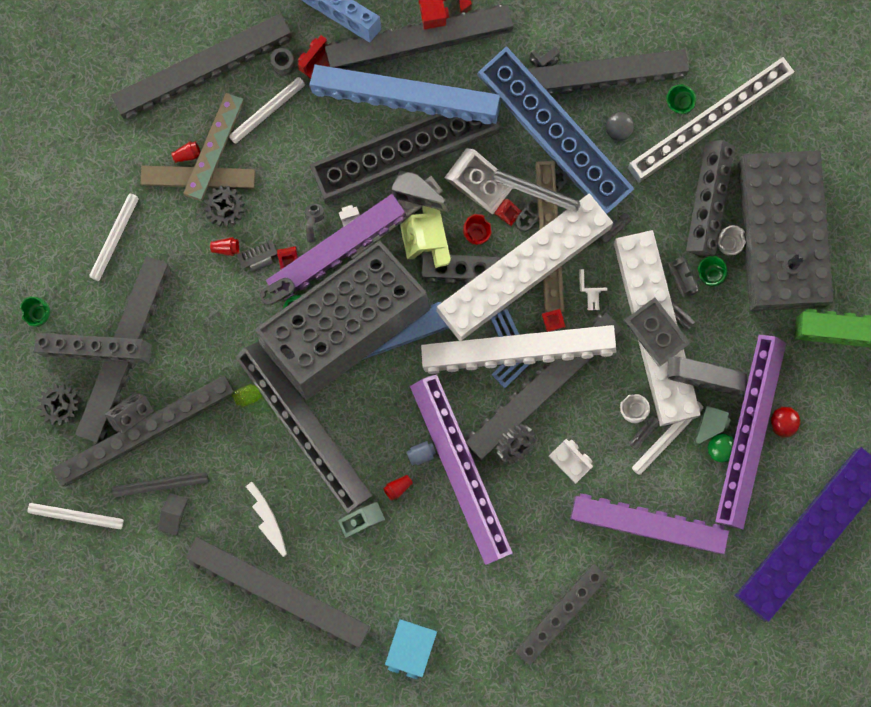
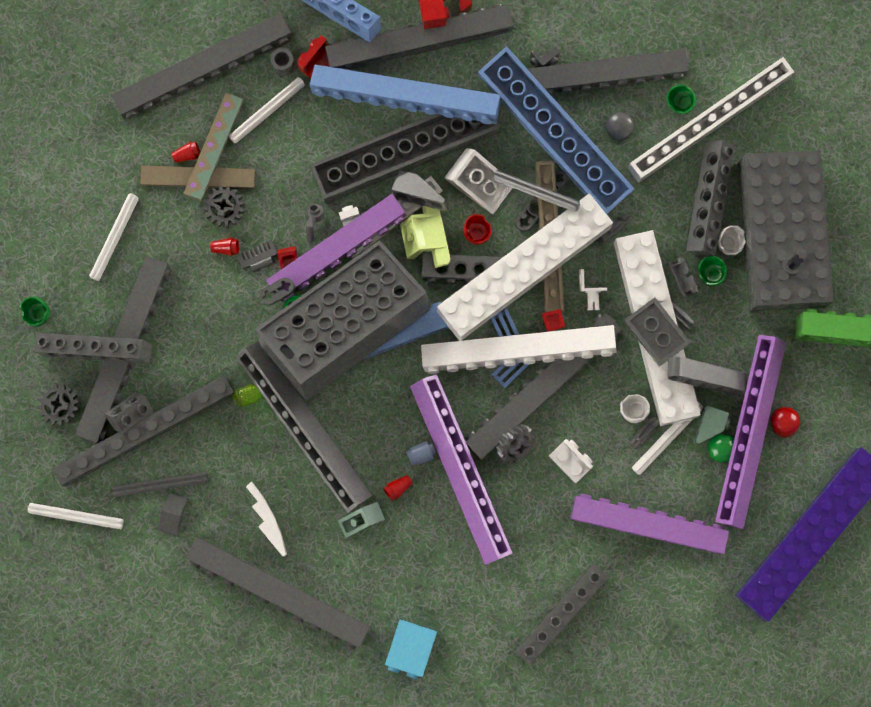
(507, 212): red slope -> none

